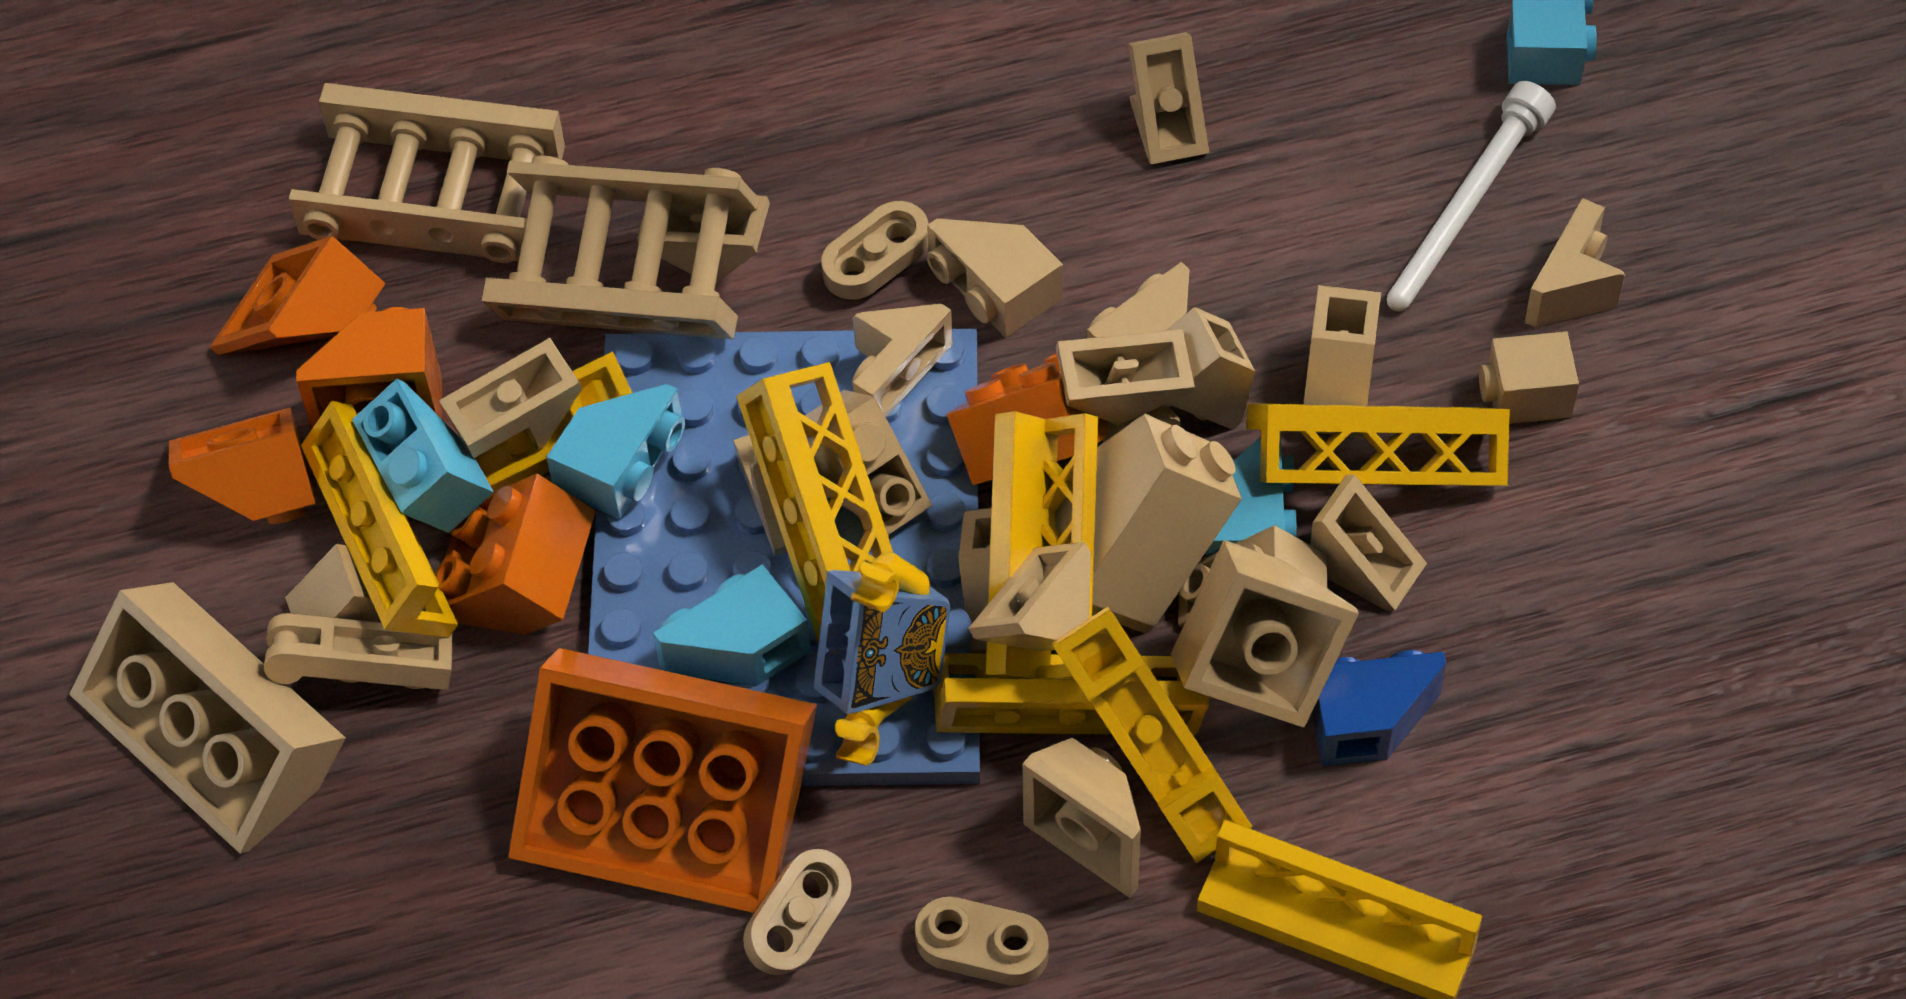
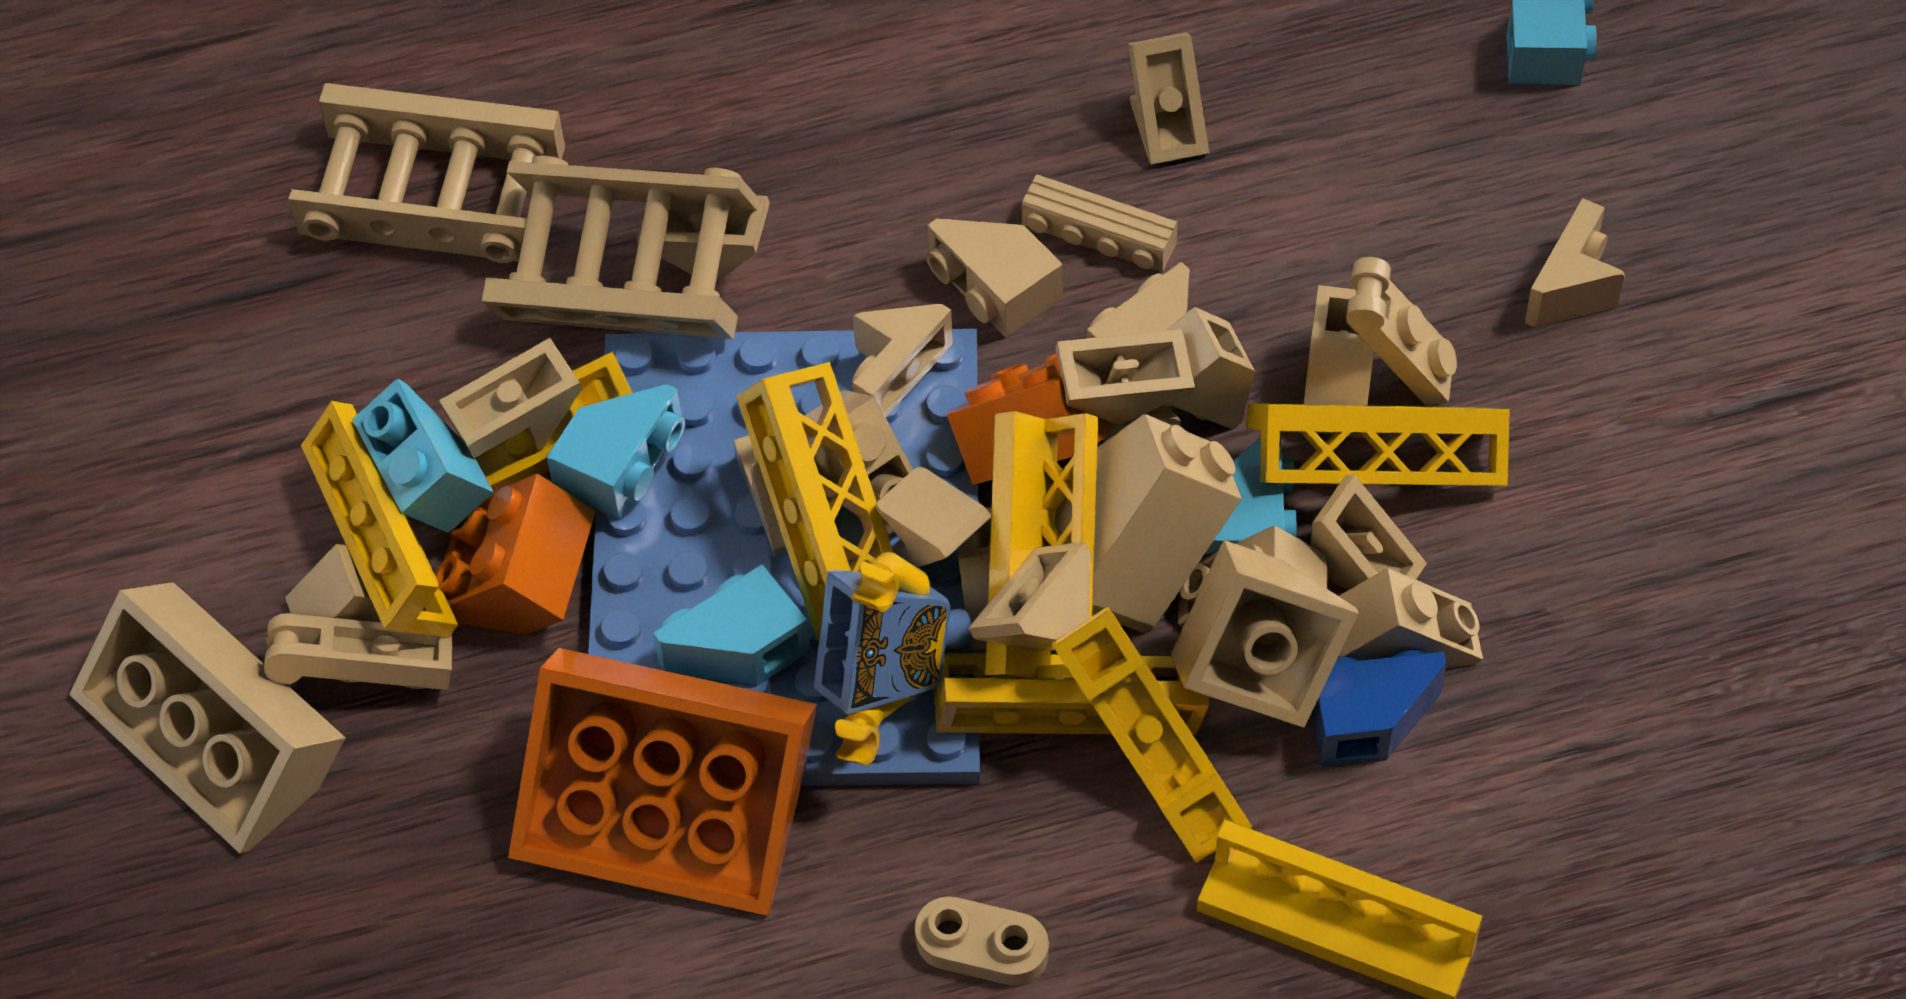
(248, 467): orange slope -> none
(300, 298): orange slope -> none
(369, 358): orange slope -> none
(794, 914): tan plate -> none
(869, 250): tan plate -> none
(929, 517): none -> tan slope
(1085, 810): tan slope -> none
(1099, 223): none -> tan piece
(1400, 332): none -> tan plate
(1410, 615): none -> tan slope
(1524, 112): white piece -> none
(1531, 377): tan brick -> none

